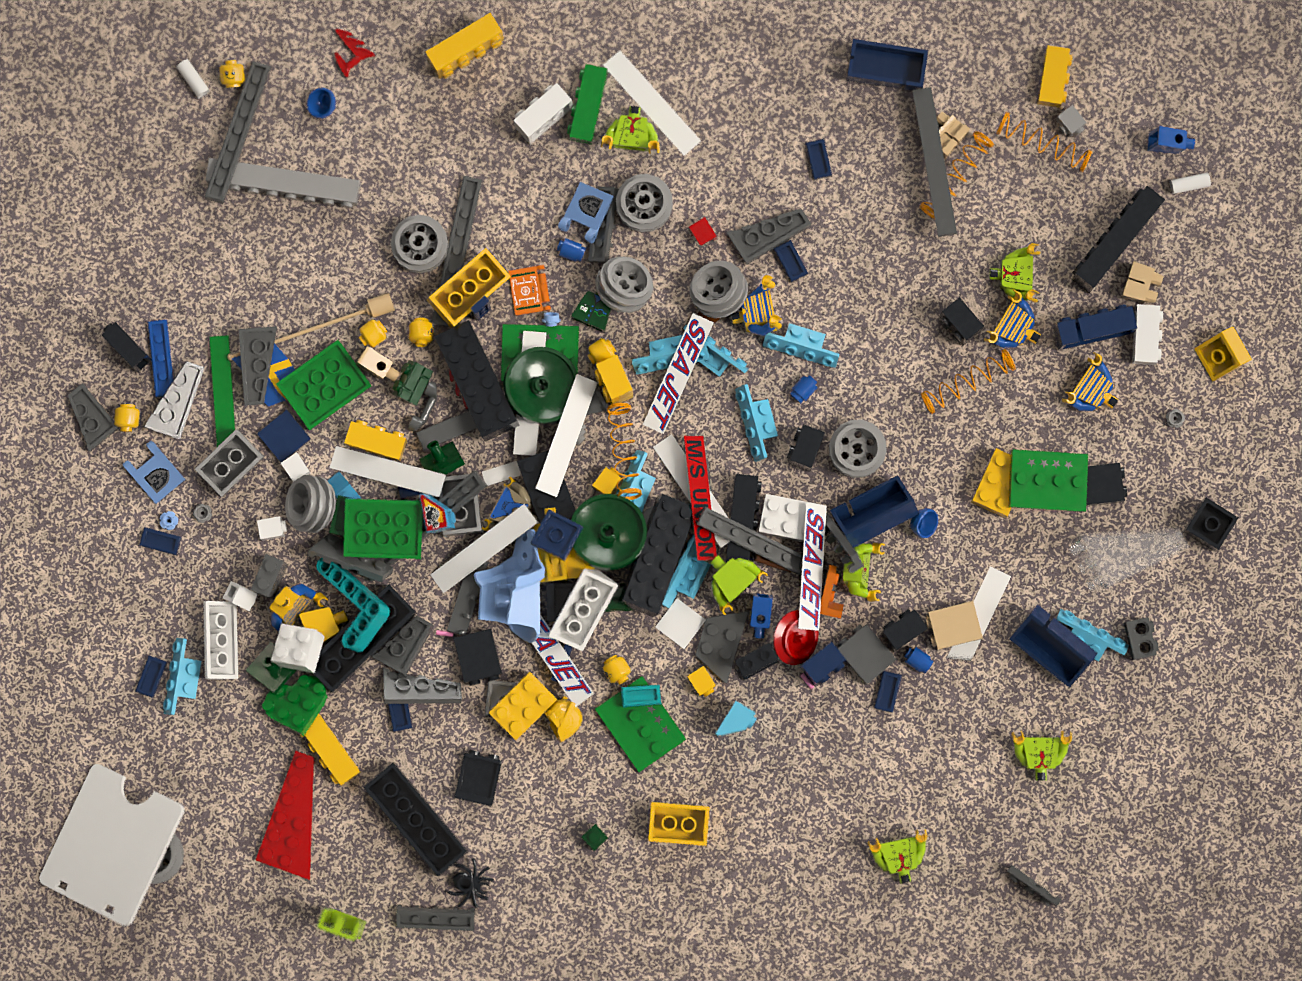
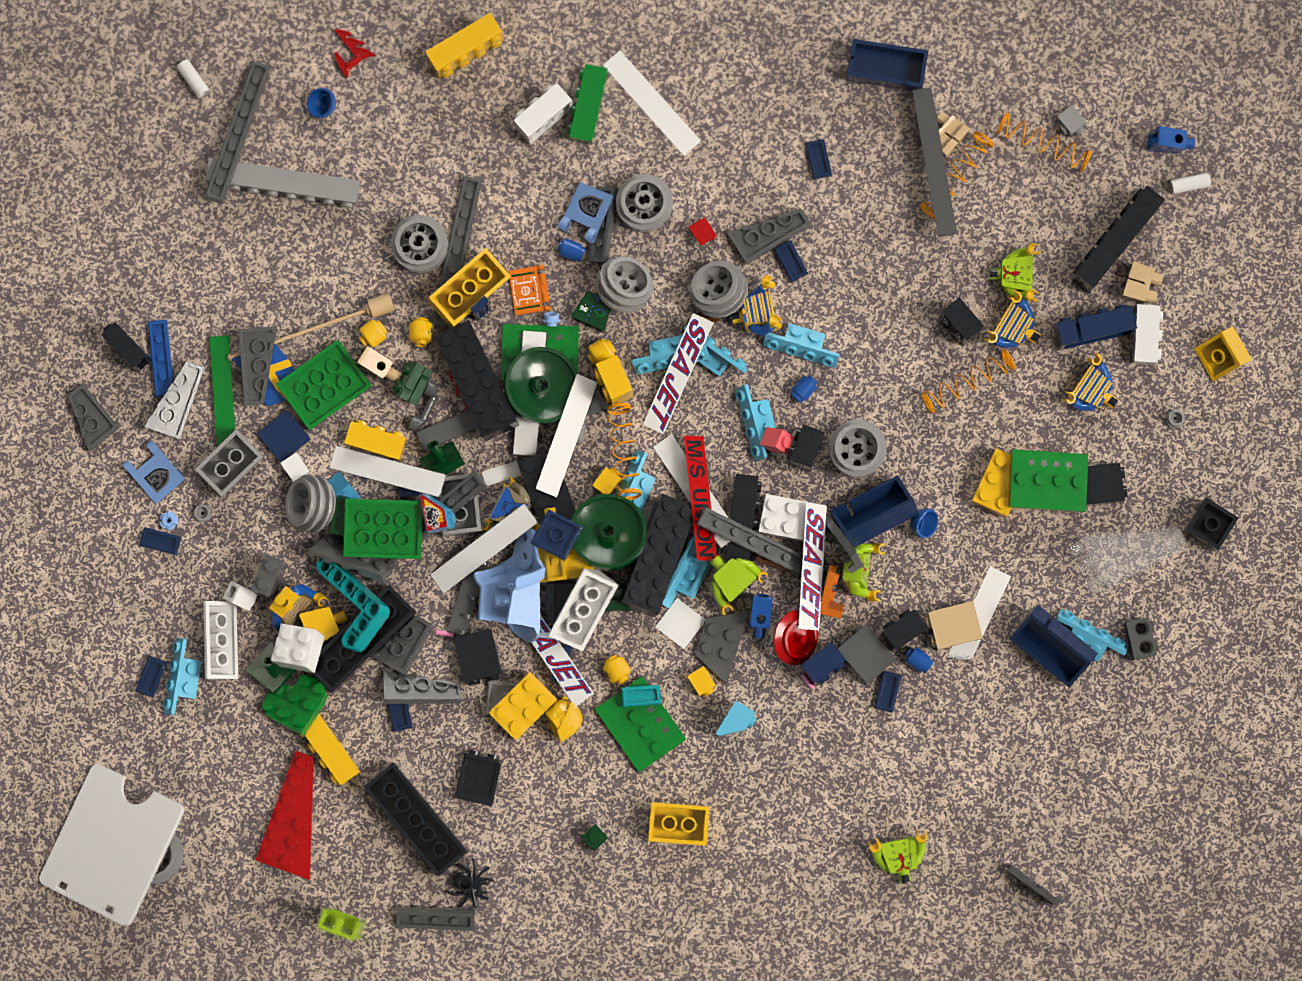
(126, 417): yellow head -> none
(231, 74): yellow head -> none
(271, 528): white brick -> none
(632, 133): lime torso -> none
(756, 661): black panel -> none
(777, 440): none -> coral brick
(1041, 753): lime torso -> none
(1054, 76): yellow brick -> none

